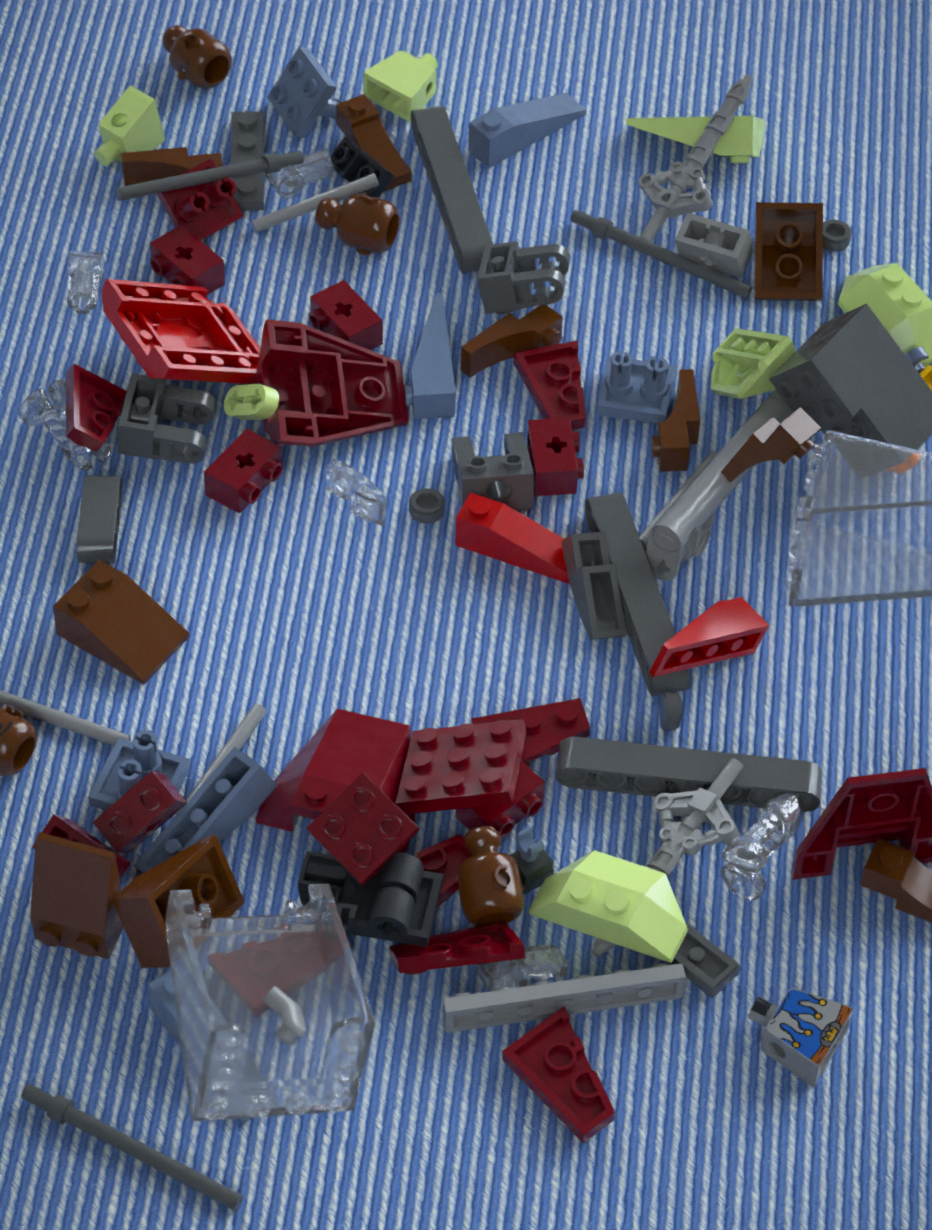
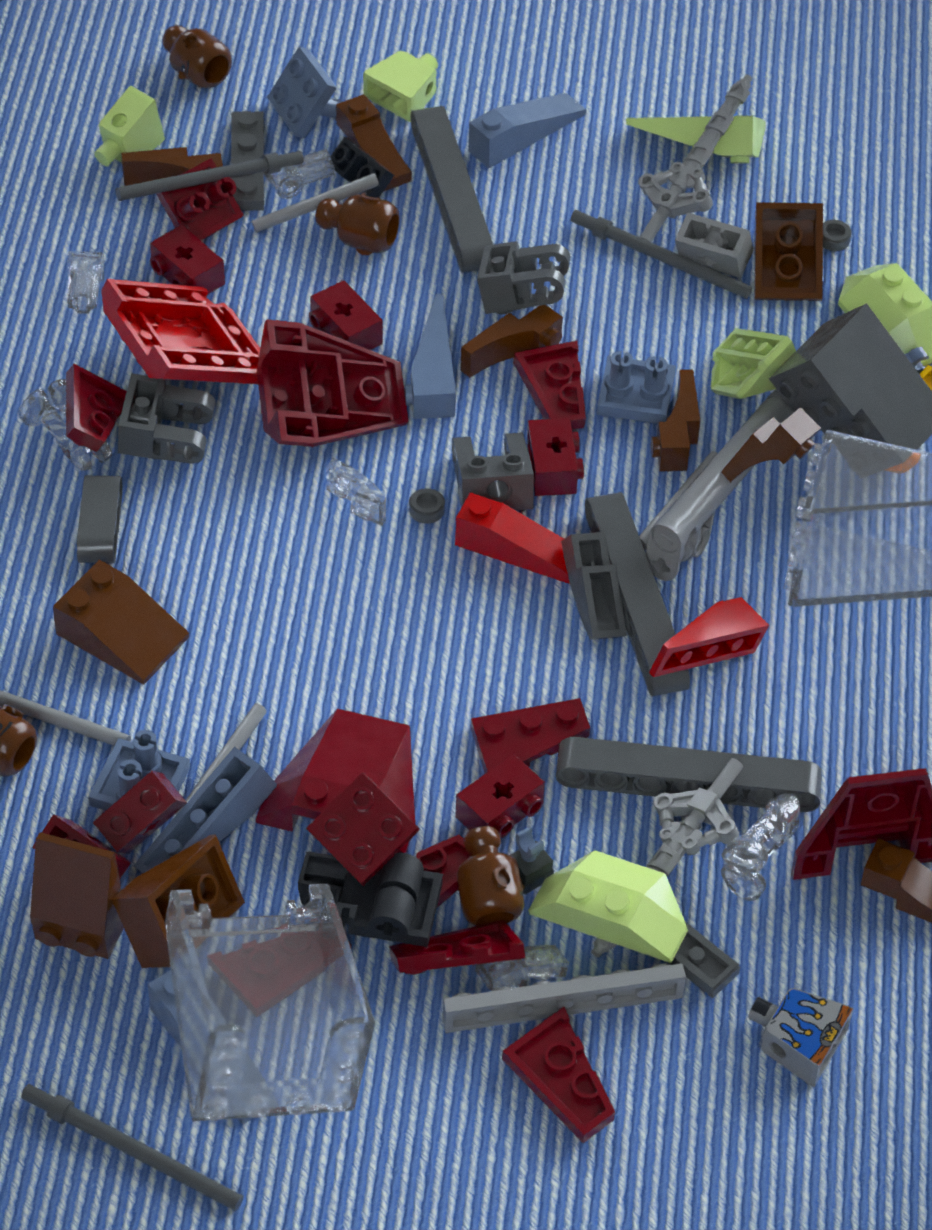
(243, 471): dark red brick -> none
(251, 407): yellowish green beam -> none
(290, 1013): light grey arm -> none
(461, 767): dark red plate -> none
(670, 711): dark grey tile -> none

